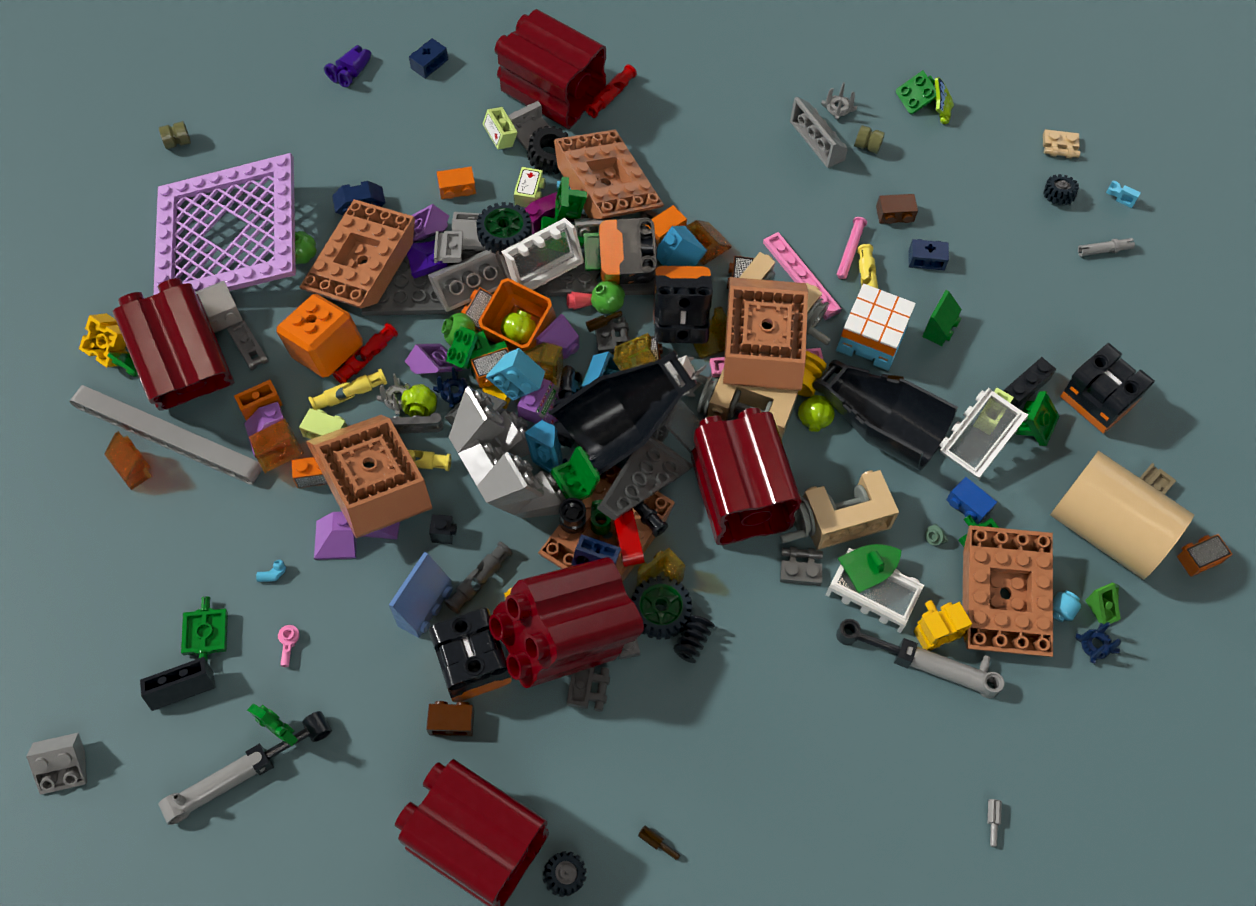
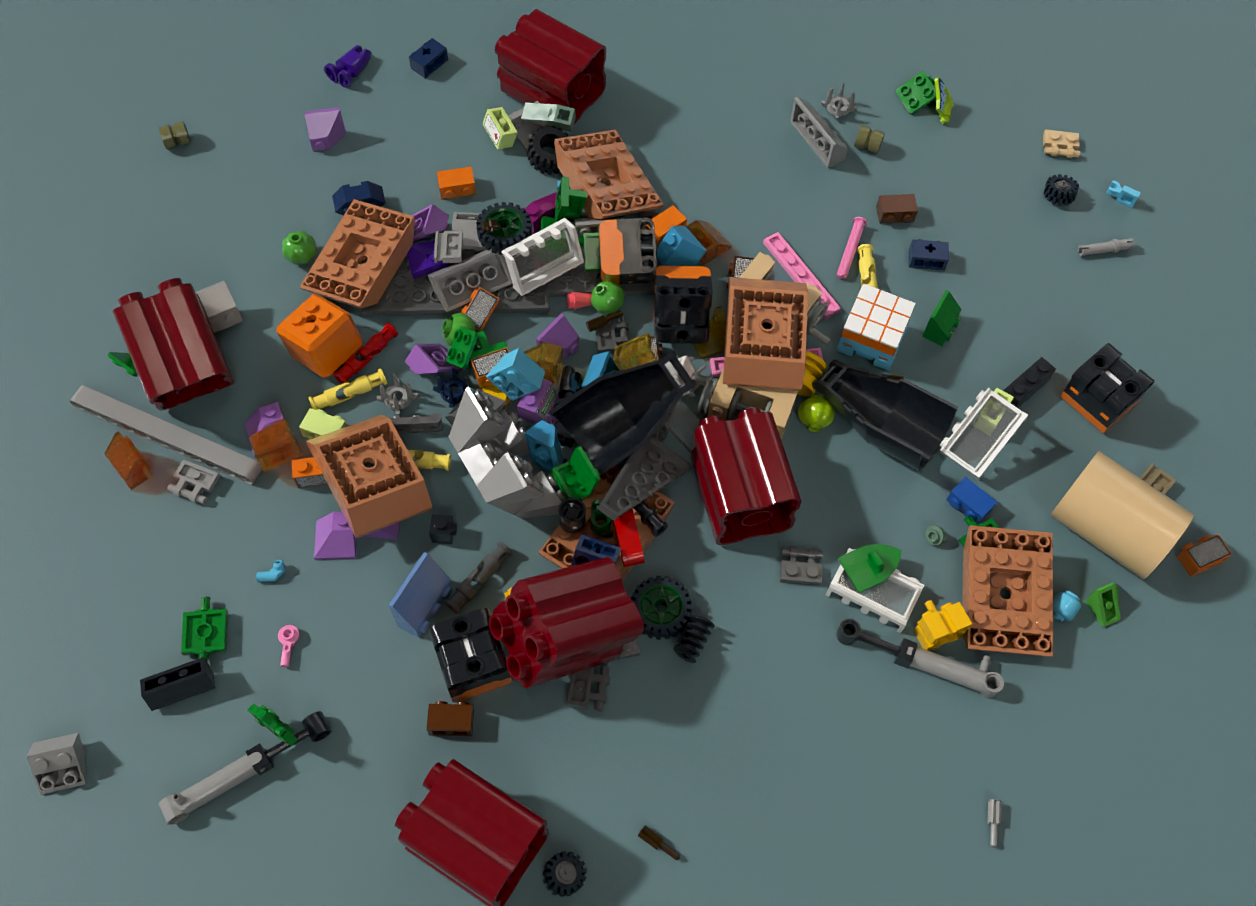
(102, 338): yellow brick -> none
(173, 196): lavender plate -> none
(195, 476): none -> light grey plate
(247, 344): flat silver plate -> none
(257, 397): orange brick -> none
(324, 127): none -> medium lavender slope
(419, 401): lime plant -> none
(490, 226): none -> dark brown plate
(509, 298): orange plate -> none
(518, 326): lime plant -> none
(529, 186): brick -> none
(549, 115): none -> sand green slope
(607, 95): red piece -> none
(663, 561): clear yellow bracket -> none
(833, 523): tan piece -> none
(1040, 420): green bracket -> none
(1107, 647): dark blue piece -> none

